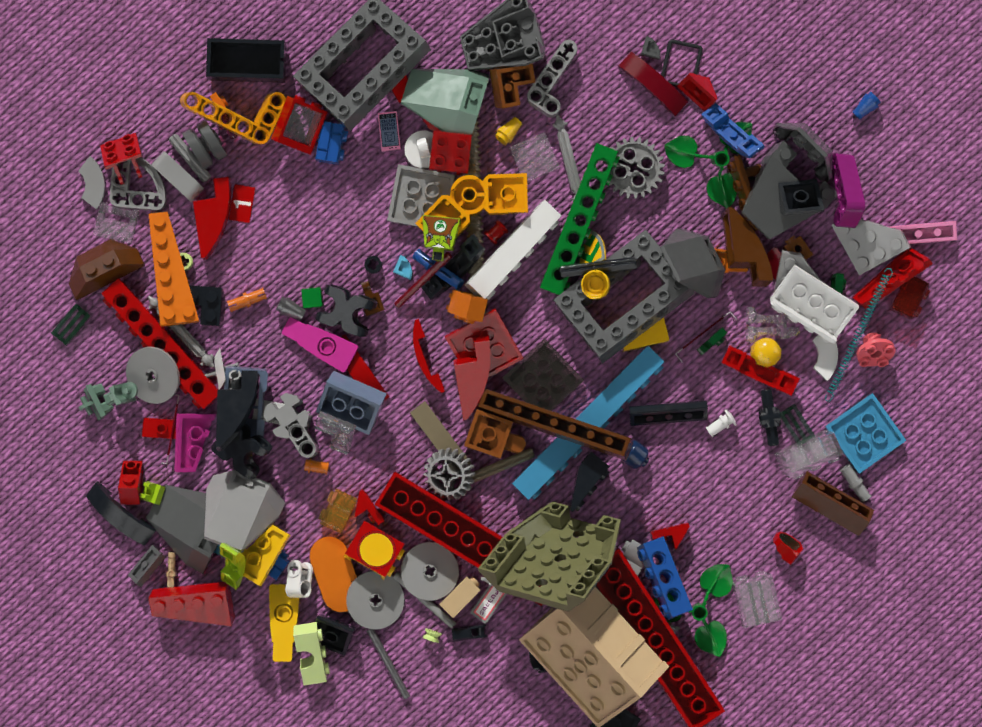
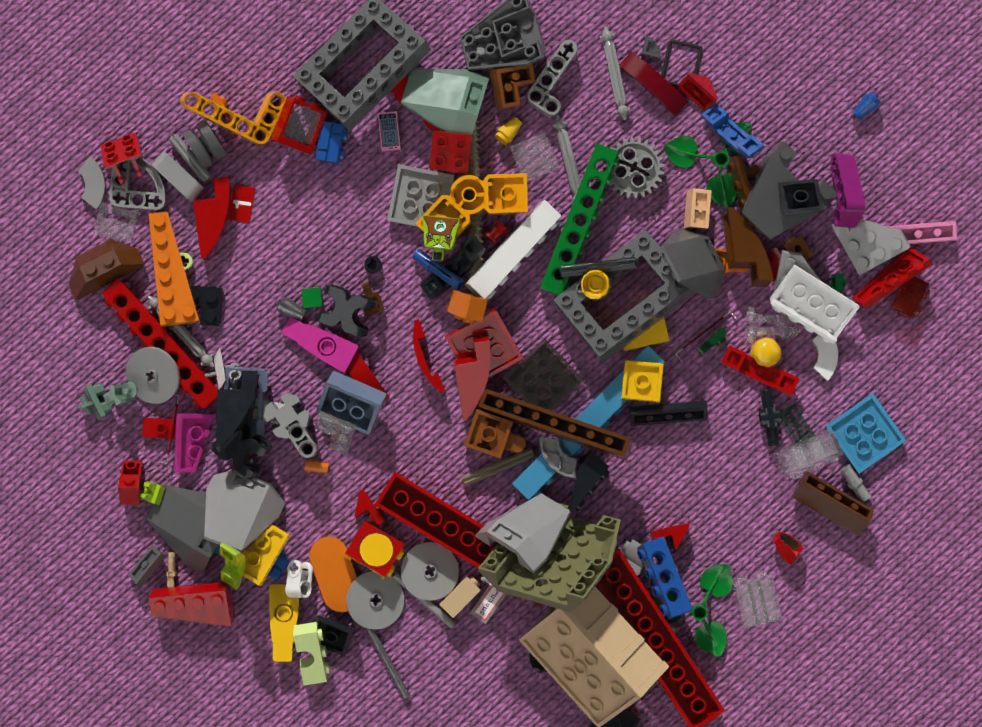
(60, 337): clear green tile -> none
(118, 516): black slope -> none
(246, 60): black piece -> none
(246, 300): orange pin -> none
(338, 510): clear yellow brick -> none
(403, 268): medium azure tile -> none
(419, 149): white tile -> none
(422, 280): dark red bar -> none
(431, 635): yellowish green bush -> none
(434, 429): dark tan tile -> none
(448, 487): light grey gear -> none
(465, 633): black bar -> none
(528, 530): none -> light grey wedge
(557, 458): none -> light grey tile
(593, 250): shield -> none
(615, 73): none -> light grey wheel
(638, 456): dark blue head -> none
(642, 381): none -> yellow tile
(697, 209): none -> light nougat hinge
(721, 423): white pin -> none
(812, 143): dark grey wedge -> none
(852, 346): teal piece -> none
(875, 351): coral plate -> none

